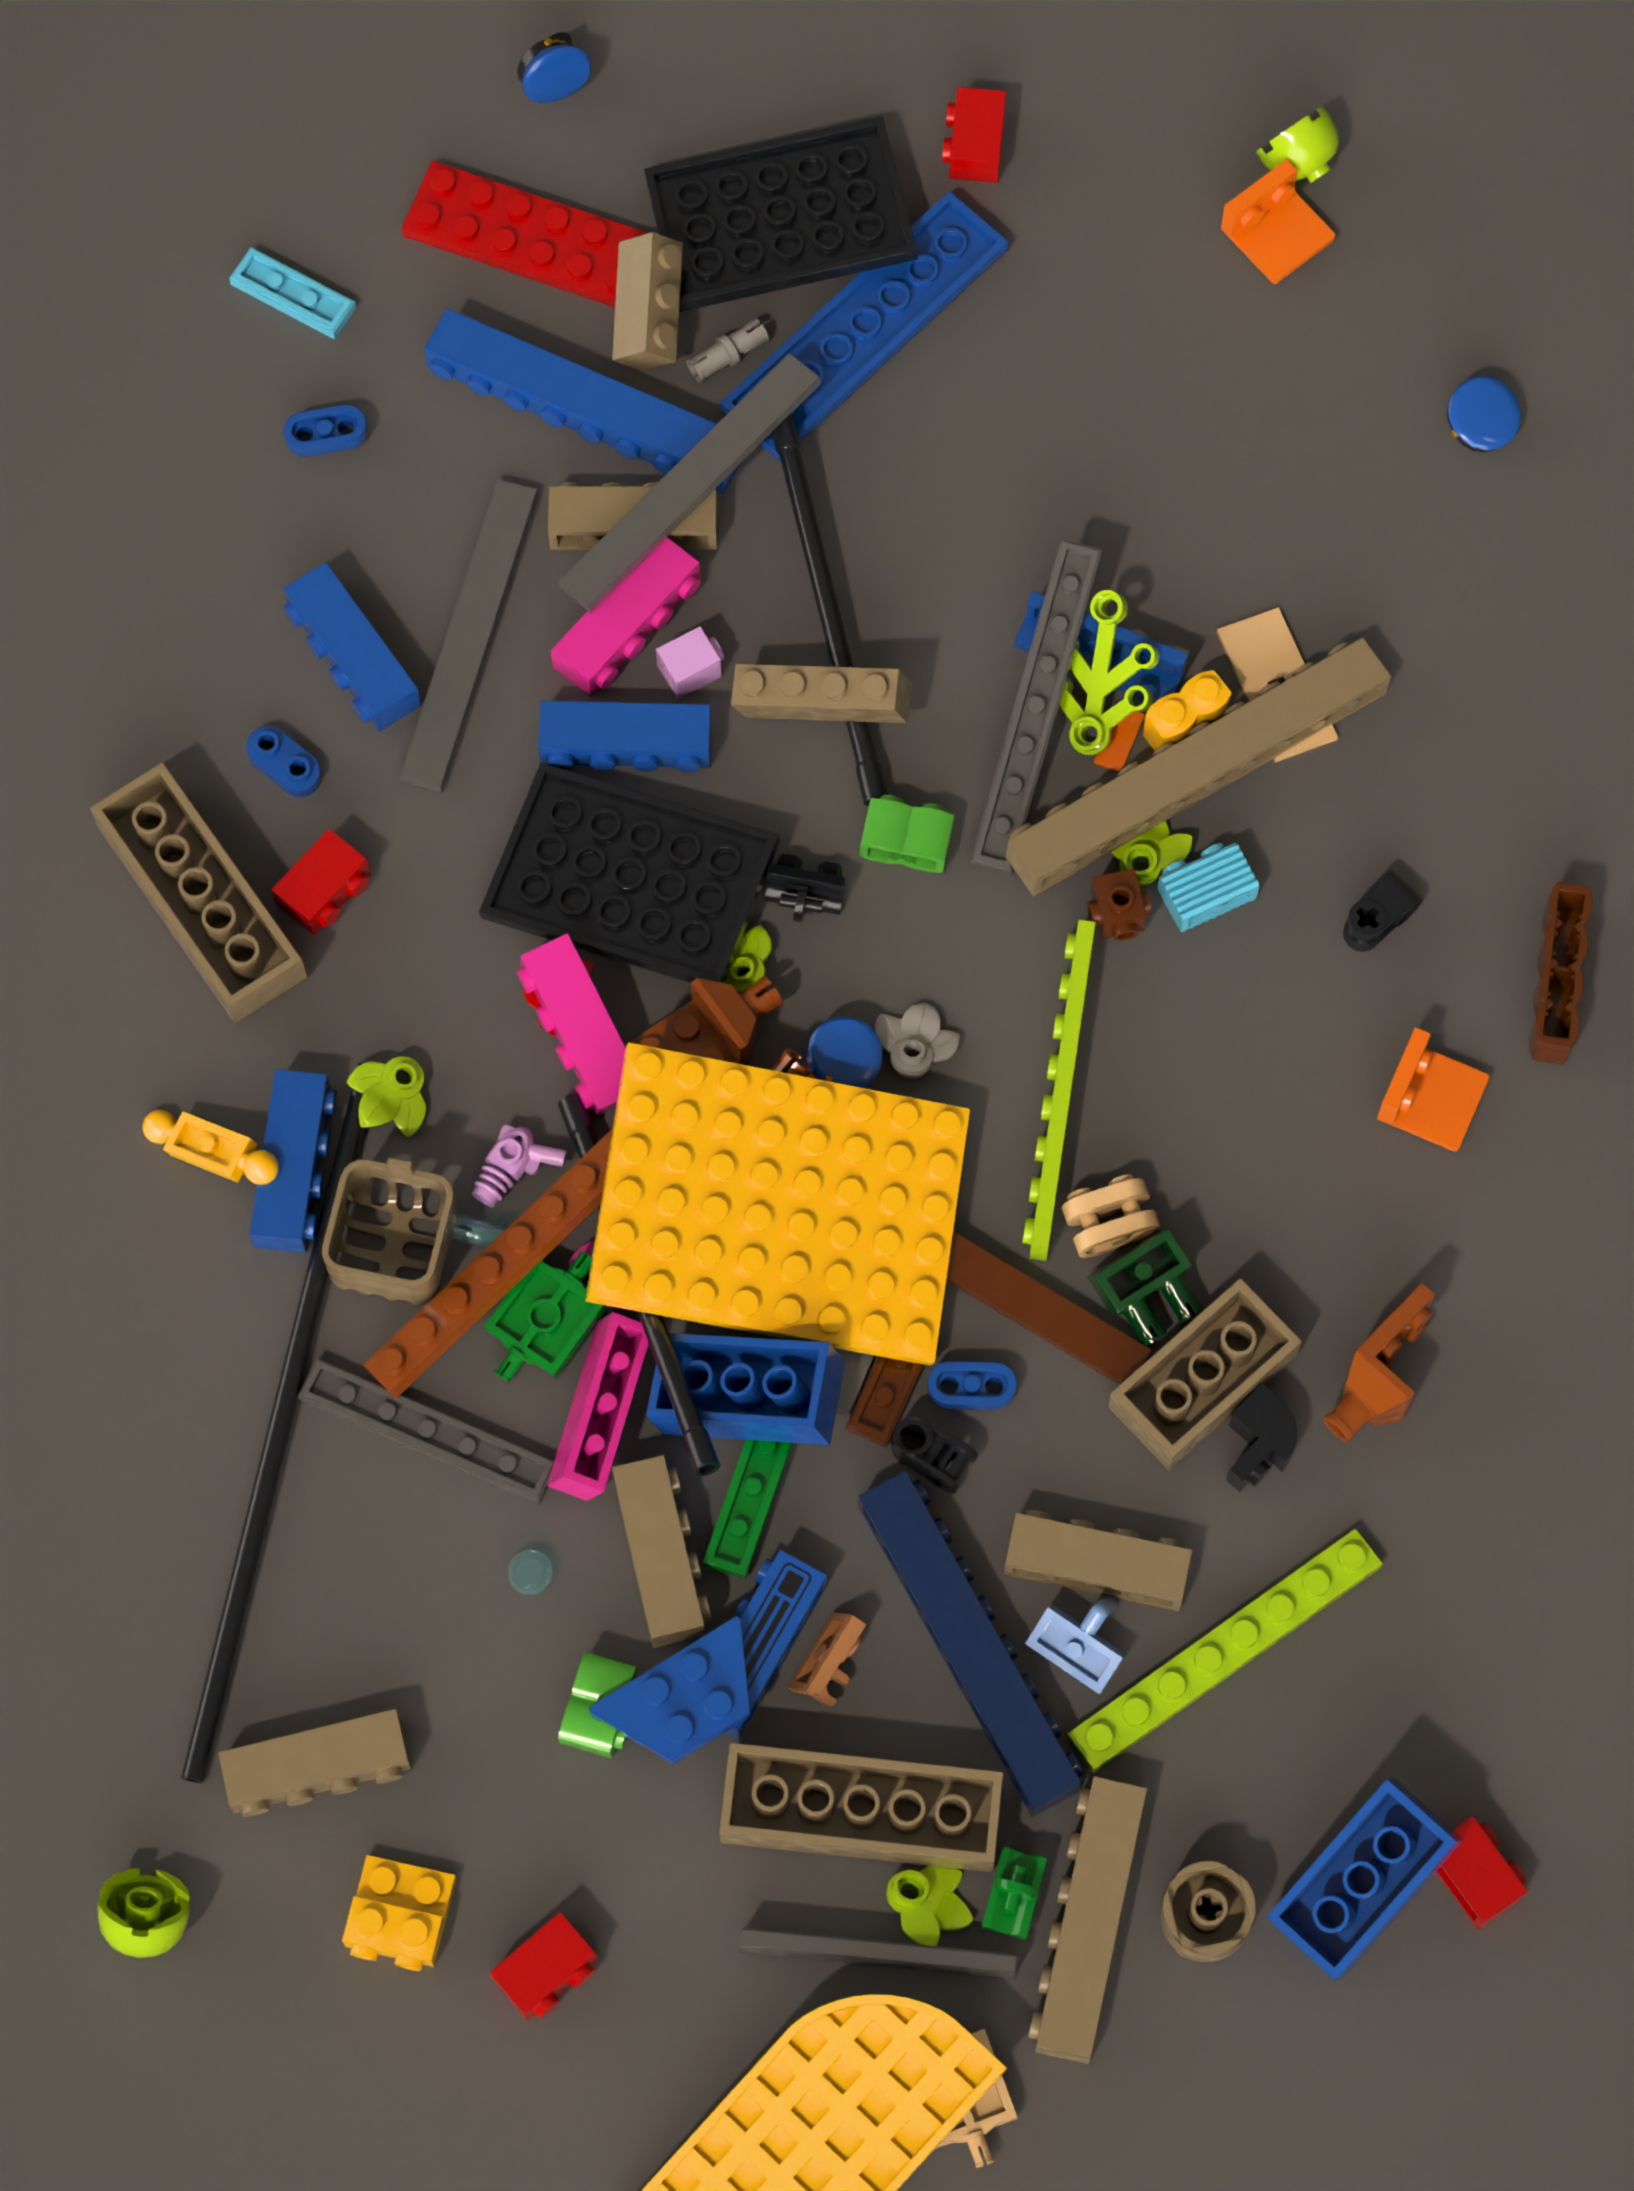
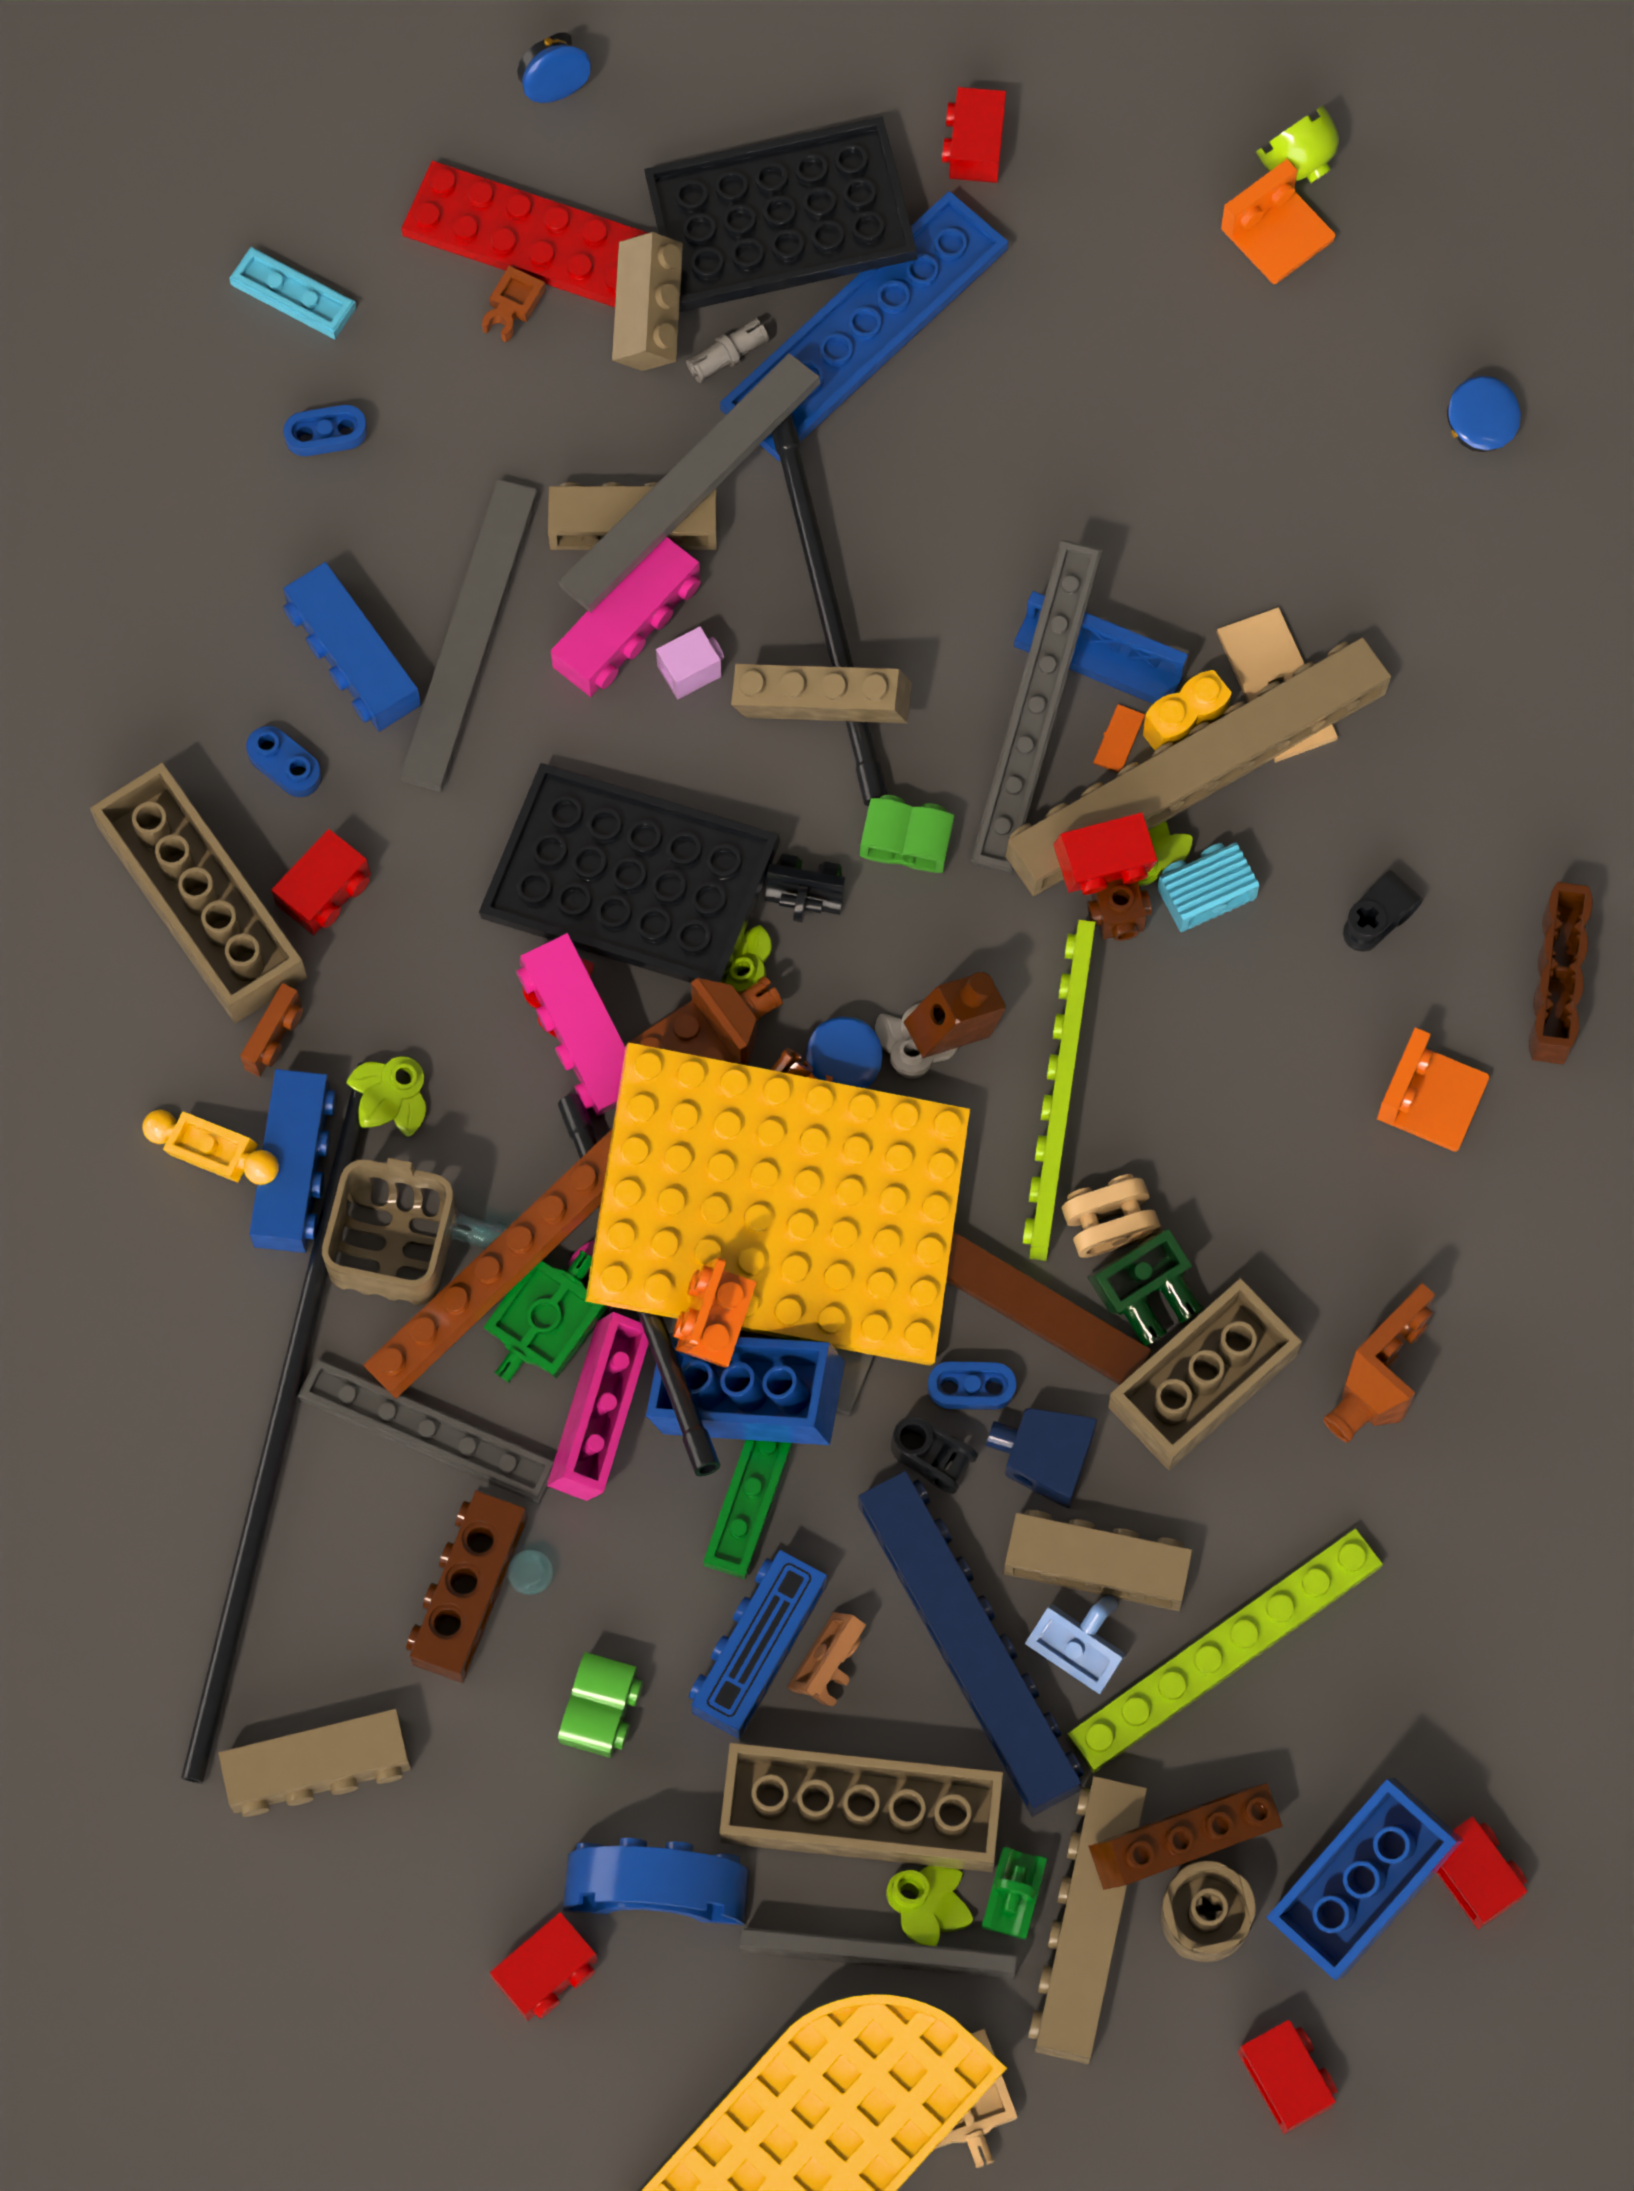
(143, 1912): lime cylinder -> none
(265, 1041): none -> dark orange plate
(398, 1913): yellow plate -> none
(454, 1654): none -> reddish brown brick
(509, 1160): lavender piece -> none
(513, 298): none -> dark orange plate
(564, 393): blue brick -> none
(625, 735): blue brick -> none
(656, 1879): none -> blue brick
(659, 1551): dark tan brick -> none
(684, 1697): blue wing -> none
(715, 1314): none -> orange bracket
(884, 1399): reddish brown tile -> none
(970, 1013): none -> reddish brown torso
(1045, 1451): none -> dark blue torso
(1100, 681): lime plant -> none
(1105, 854): none -> red piece
(1185, 1836): none -> reddish brown brick
(1269, 1429): black brick -> none
(1288, 2075): none -> red piece

